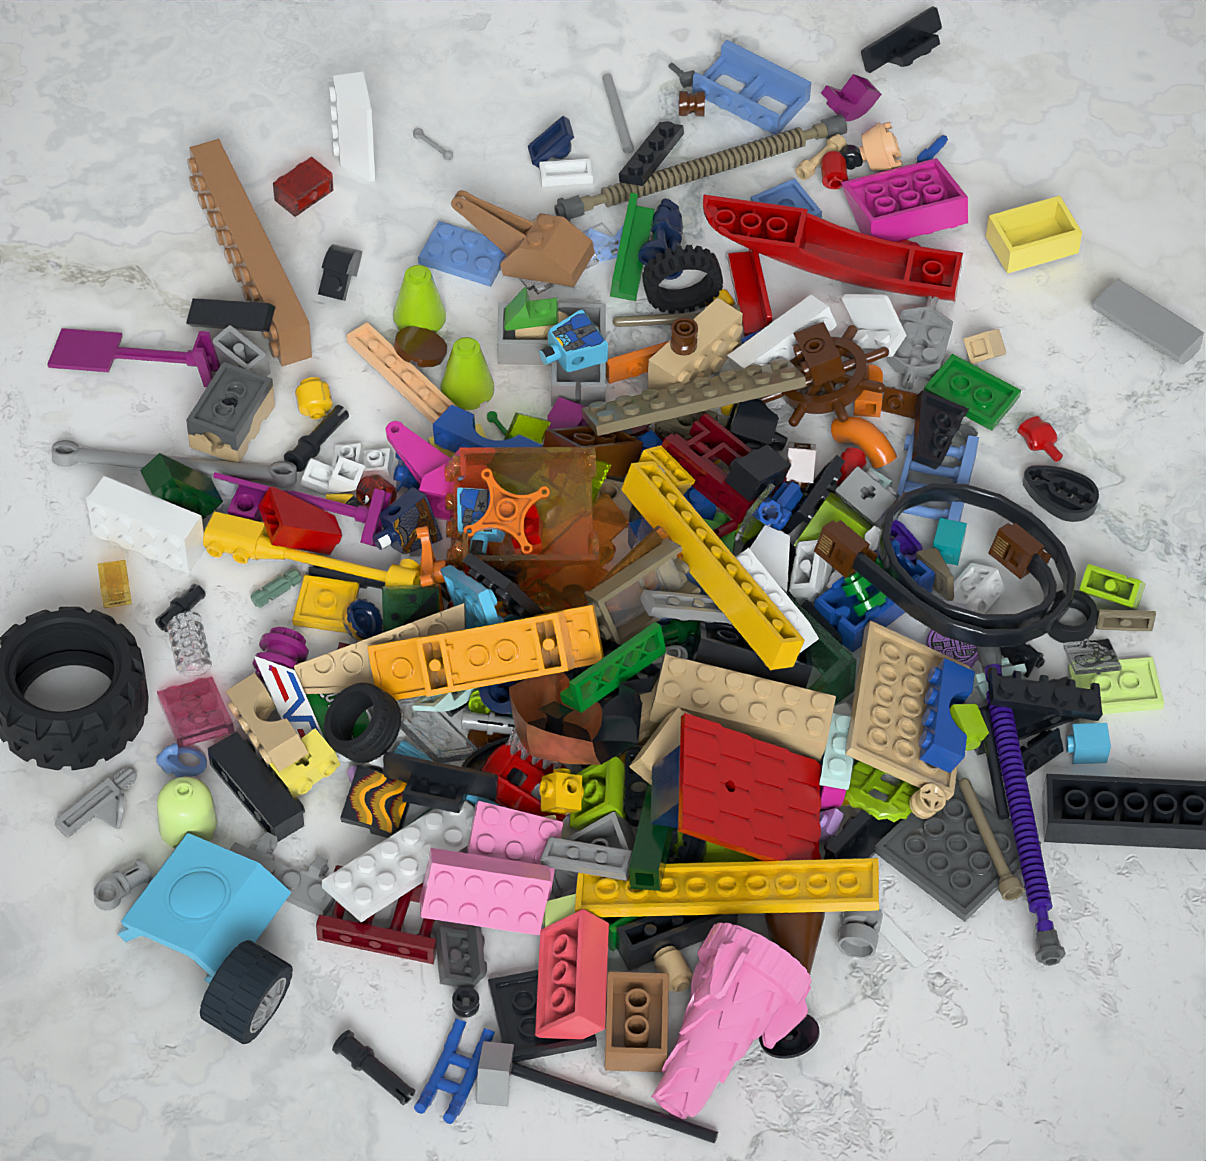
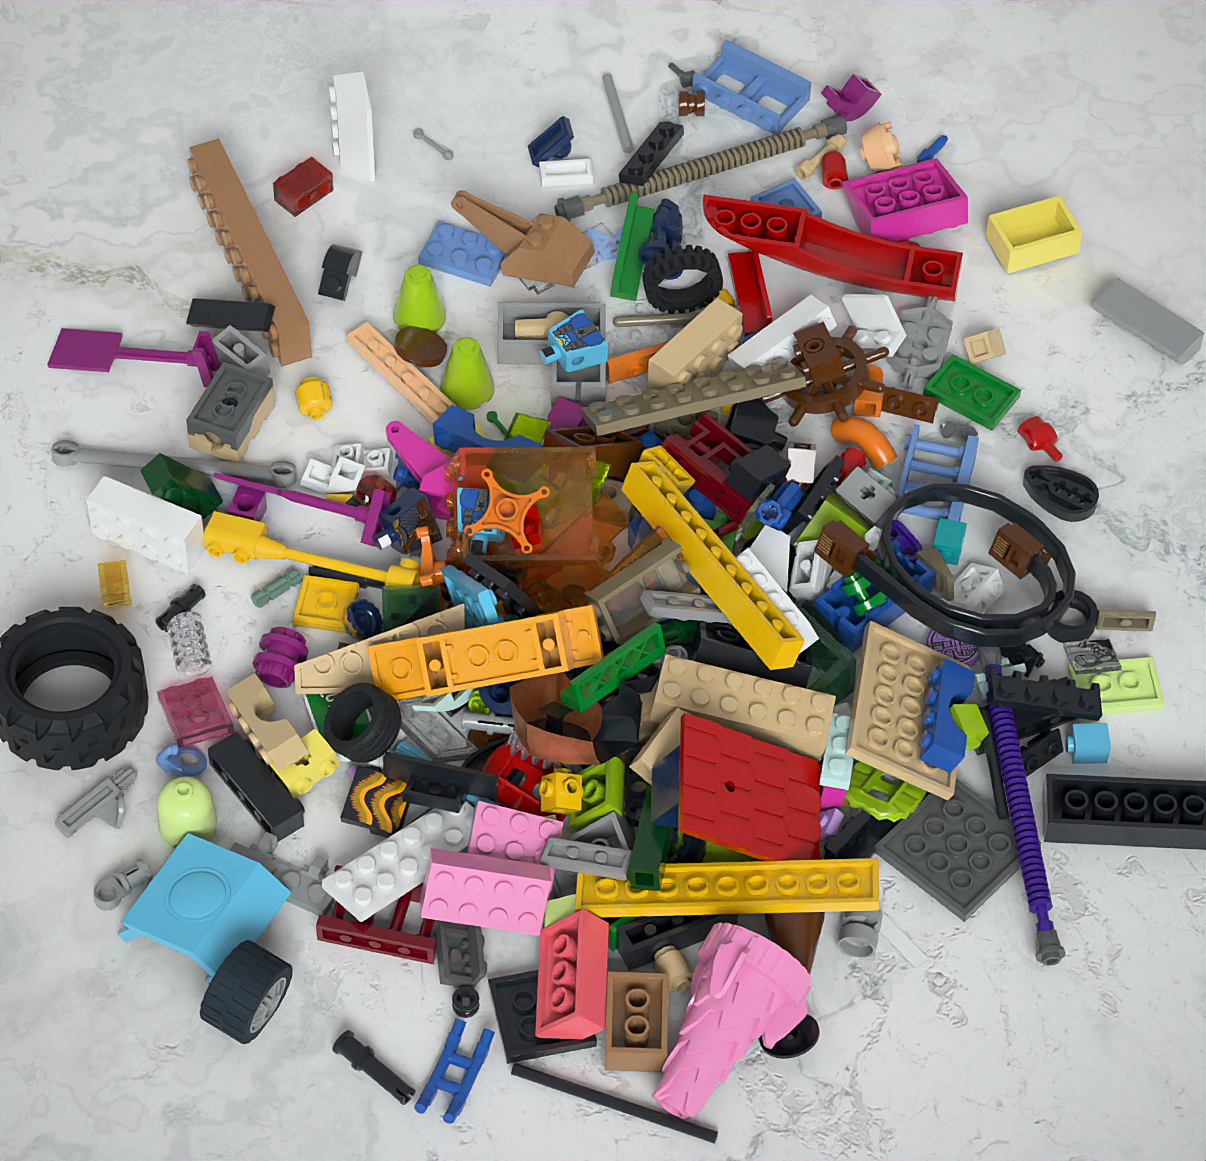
(289, 697): white sticker -> none
(298, 524): red slope -> none
(310, 444): black pin -> none
(494, 1073): light grey slope -> none
(524, 313): bright green slope -> none
(684, 336): reddish brown wheel -> none
(852, 155): black piece -> none
(905, 42): black bracket -> none
(934, 428): black wing -> none
(934, 801): tan wheel -> none
(1009, 885): dark tan piece -> none
(1112, 587): lime brick -> none

